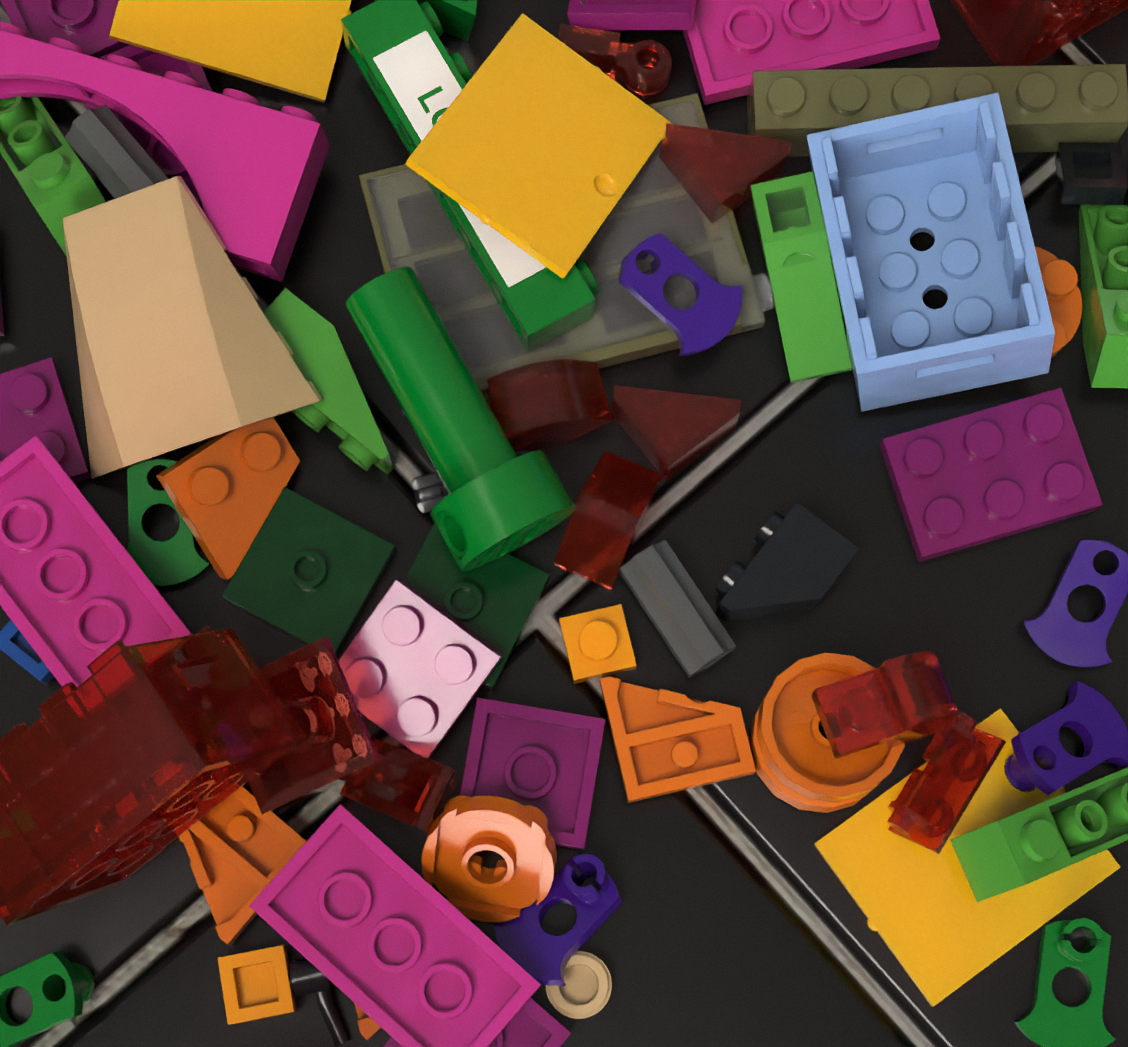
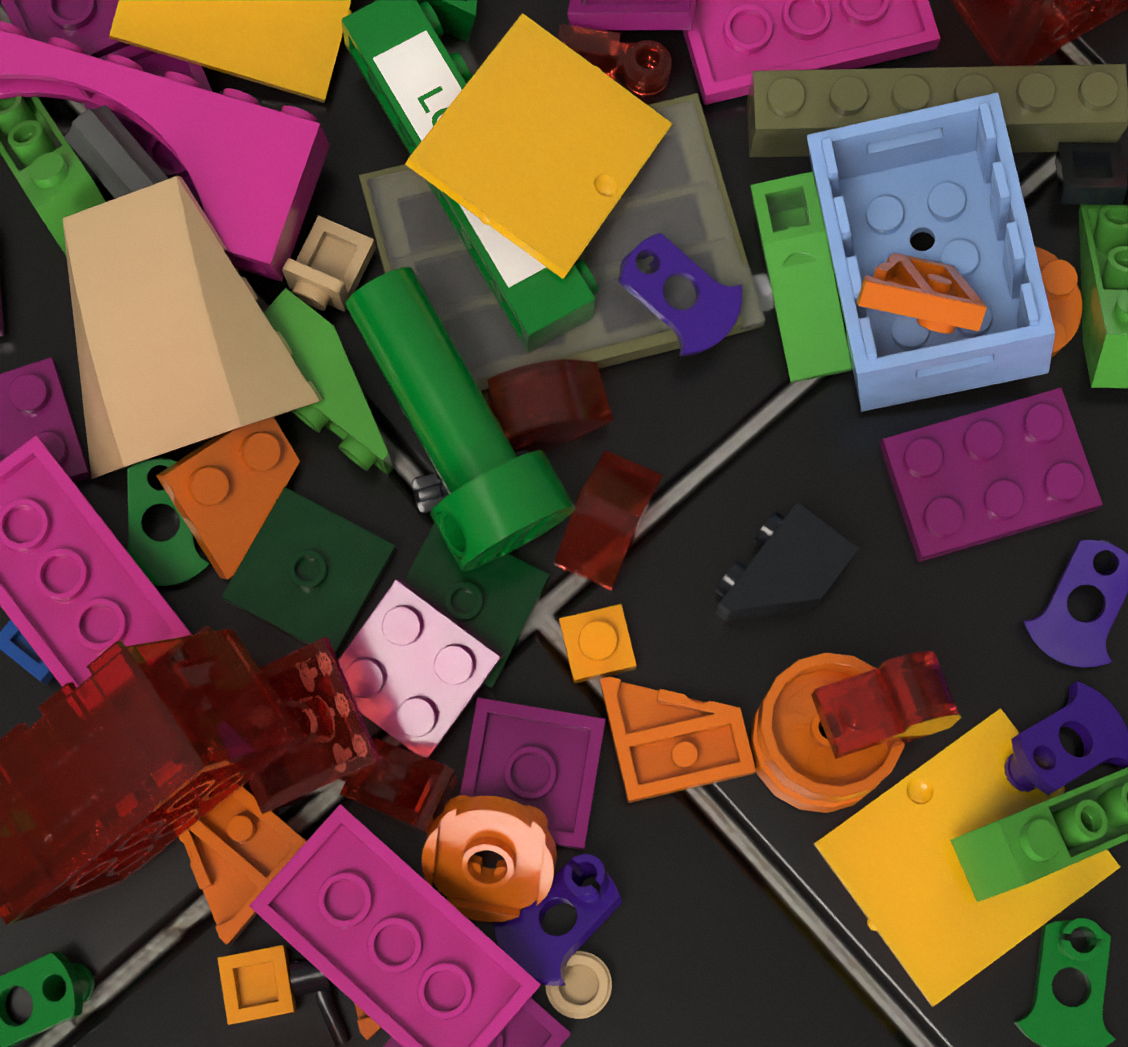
(329, 265): none -> tan bracket
(672, 425): clear red slope -> none
(677, 608): dark grey axle -> none
(720, 165): clear red slope -> none
(924, 291): none -> orange wing
(940, 794): clear red hinge -> none

